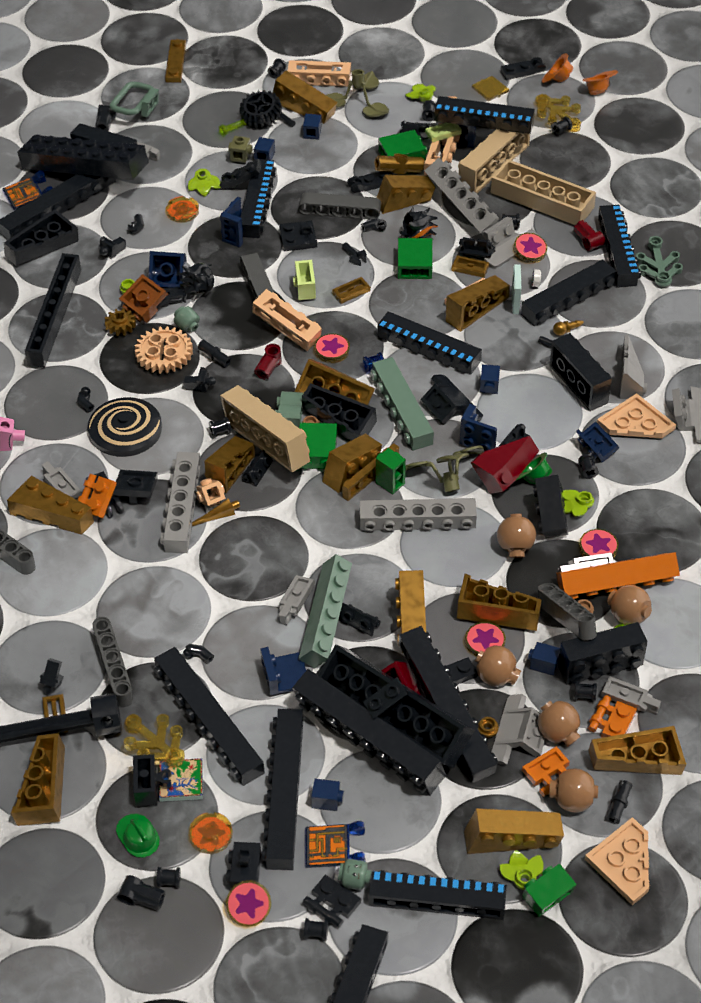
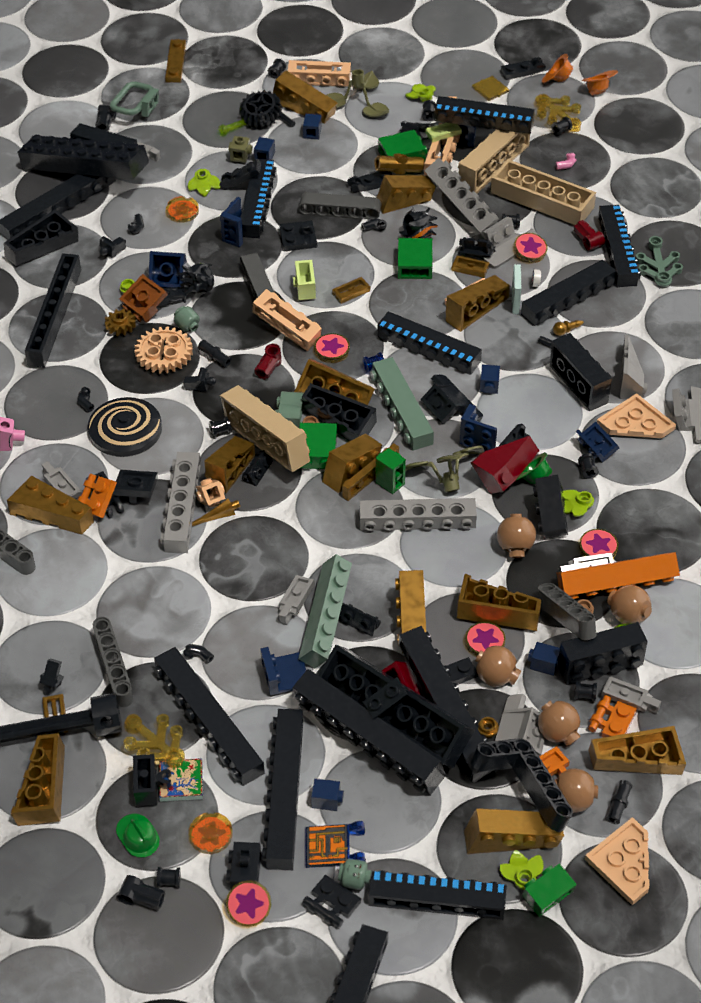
(25, 191): flag -> none
(315, 929): black bush -> none
(355, 256): black bar -> none
(532, 774): none -> black beam
(568, 163): none -> bright pink arm

